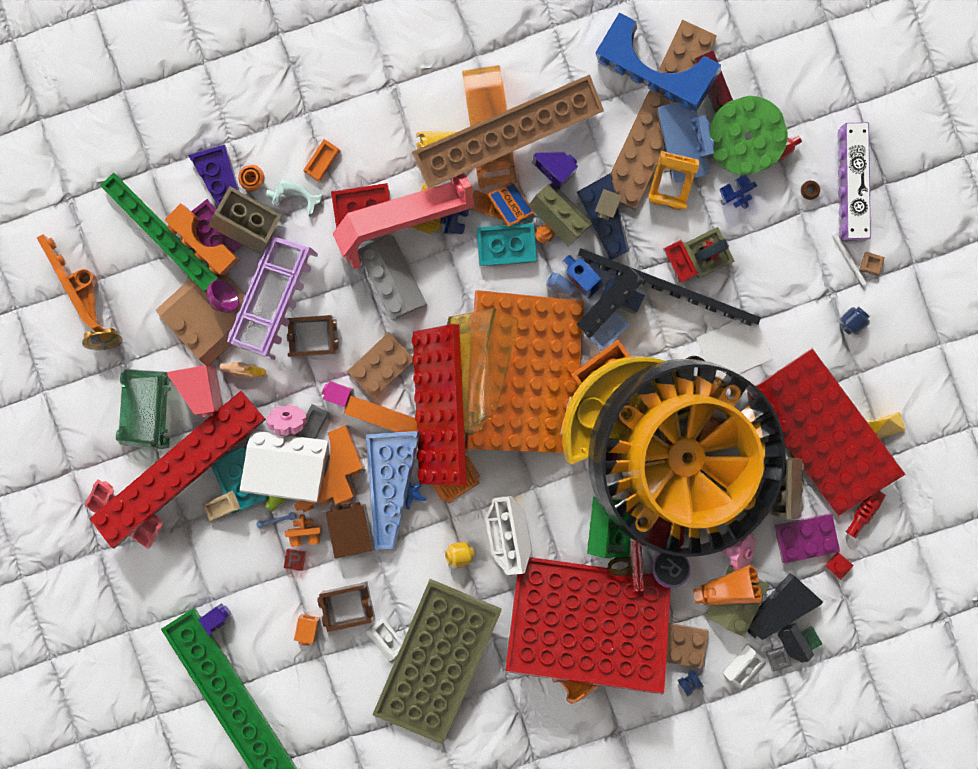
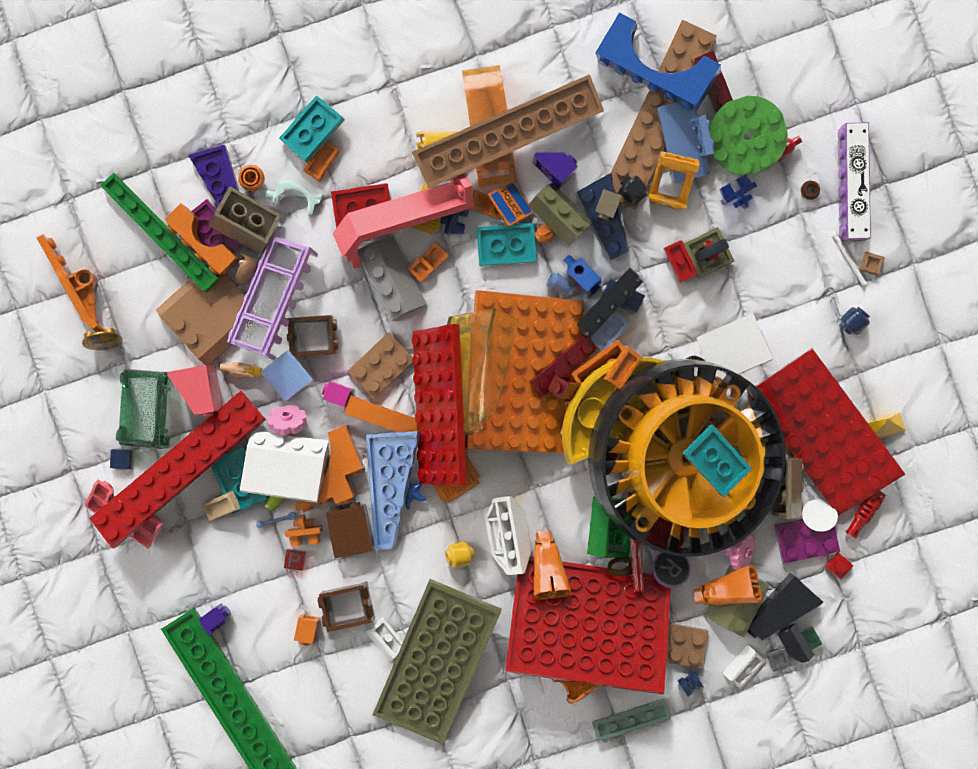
(120, 459): none -> dark blue tile
(224, 294): magenta piece -> none
(246, 270): none -> medium nougat hair
(286, 375): none -> light blue slope
(312, 129): none -> teal plate
(315, 421): flat silver tile -> none
(428, 262): none -> orange slope
(549, 573): none -> orange piece
(562, 388): none -> dark red window
(563, 364): none -> dark red plate
(623, 367): none -> orange tile
(631, 719): none -> sand green plate
(633, 189): none -> black head
(675, 290): black plate -> none
(717, 461): none -> teal plate
(819, 515): none -> white sticker

